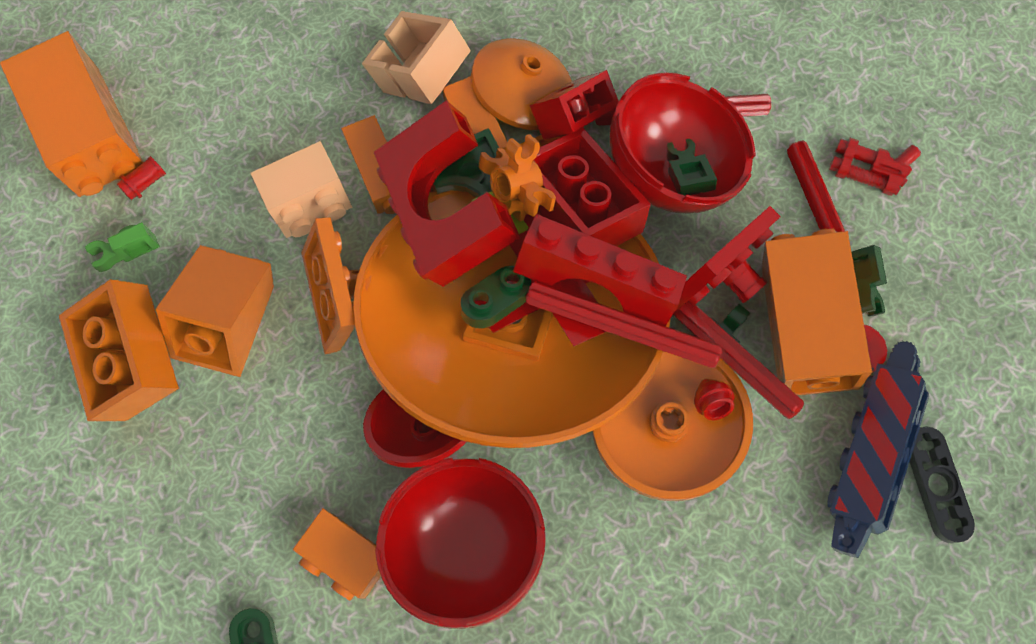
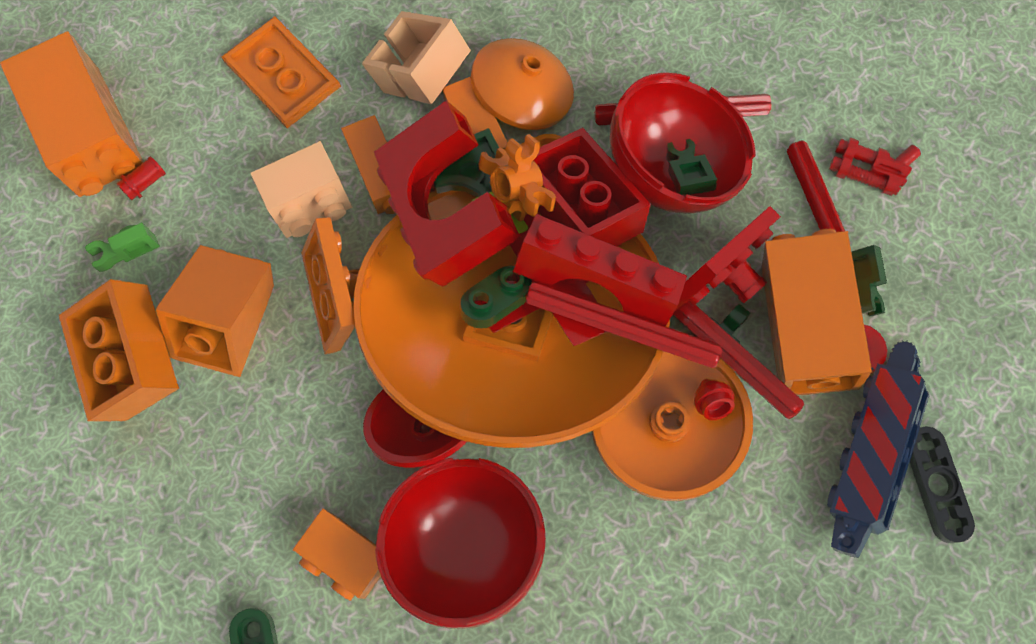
(281, 72): none -> orange tile
(574, 105): red brick -> none

